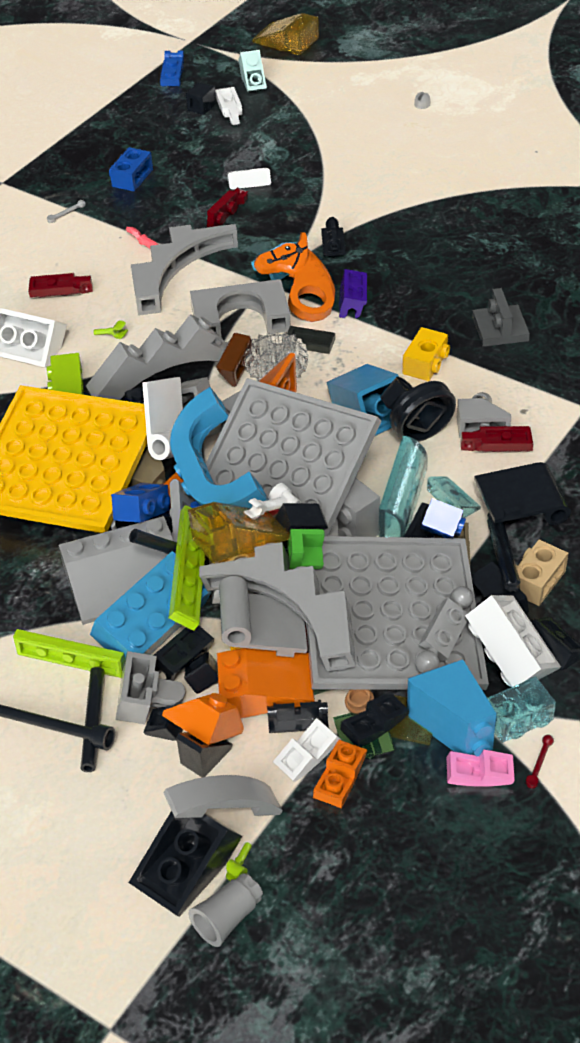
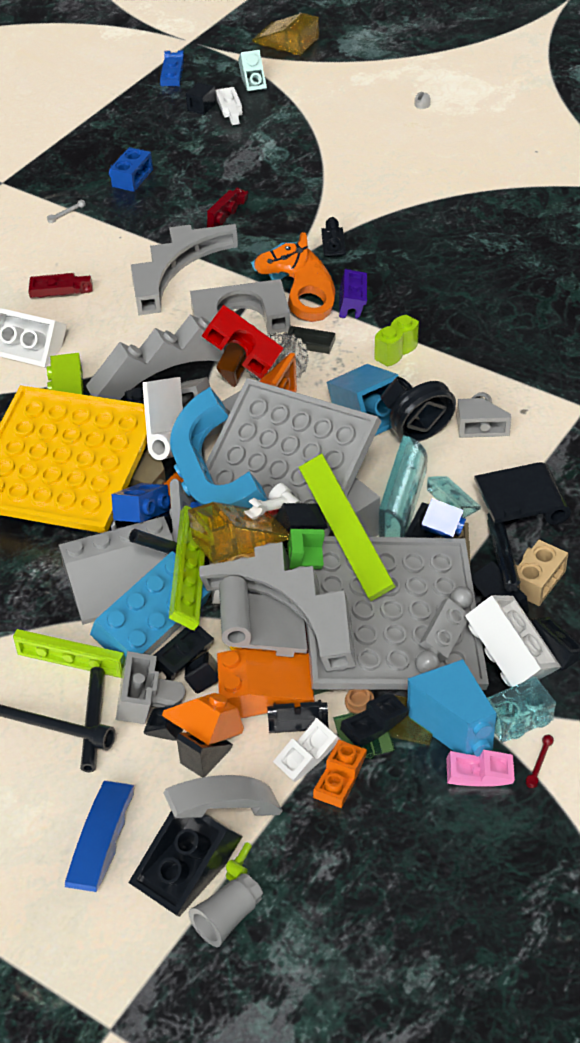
(99, 836): none -> blue slope
(116, 331): lime hand -> none
(143, 239): coral piece -> none
(231, 328): none -> red arch
(249, 178): white slope -> none
(347, 527): none -> lime tile
(396, 340): none -> lime brick
(425, 354): yellow brick -> none
(498, 439): dark red hinge -> none
(500, 322): dark grey bracket -> none

